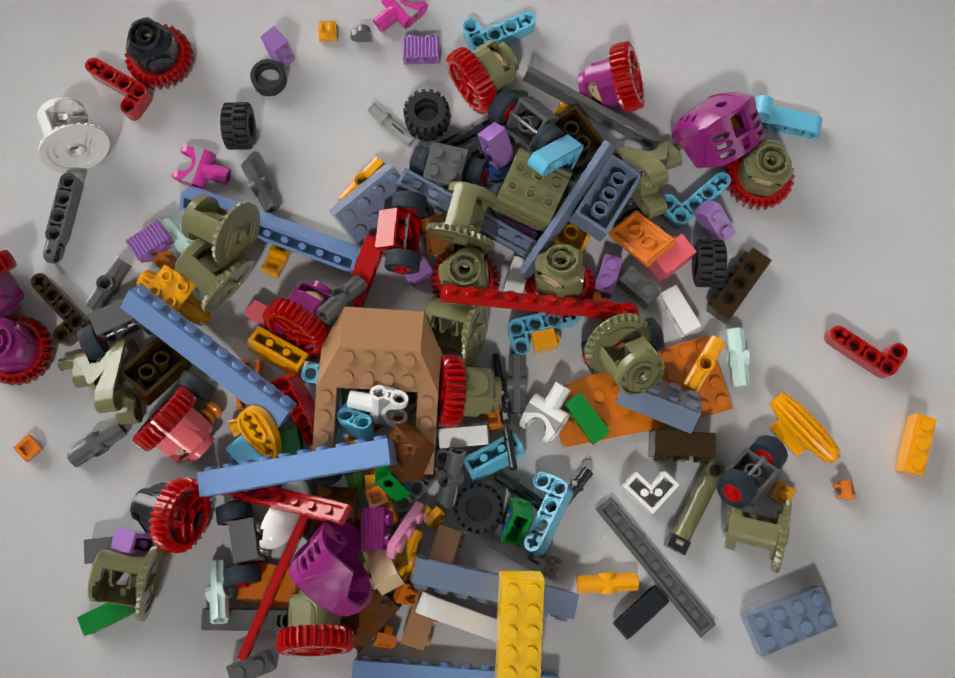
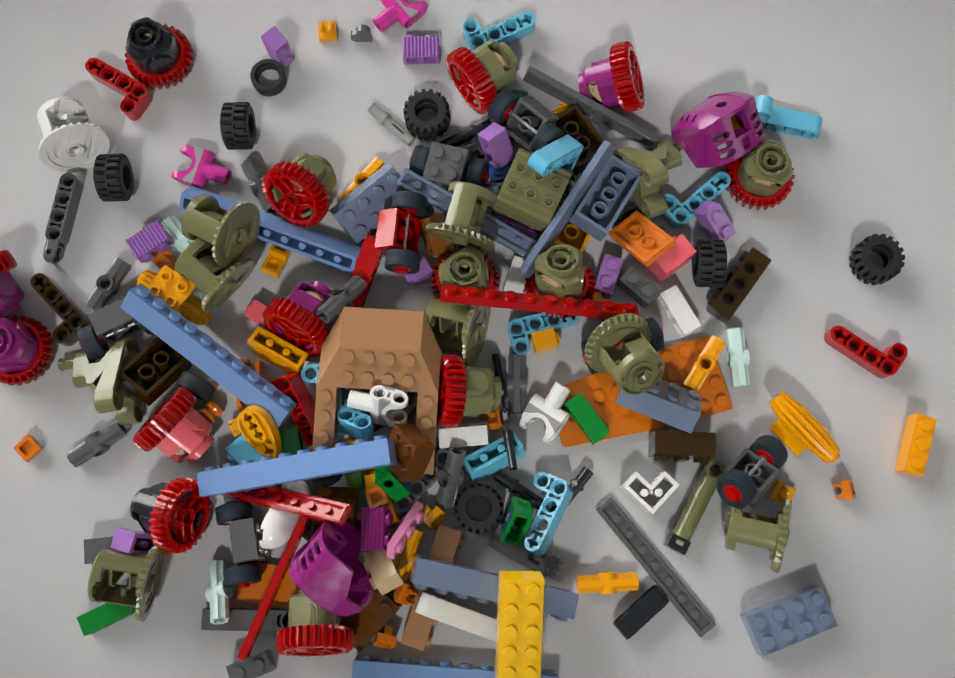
(113, 177): none -> black tyre
(300, 188): none -> red piece
(889, 252): none -> black tyre

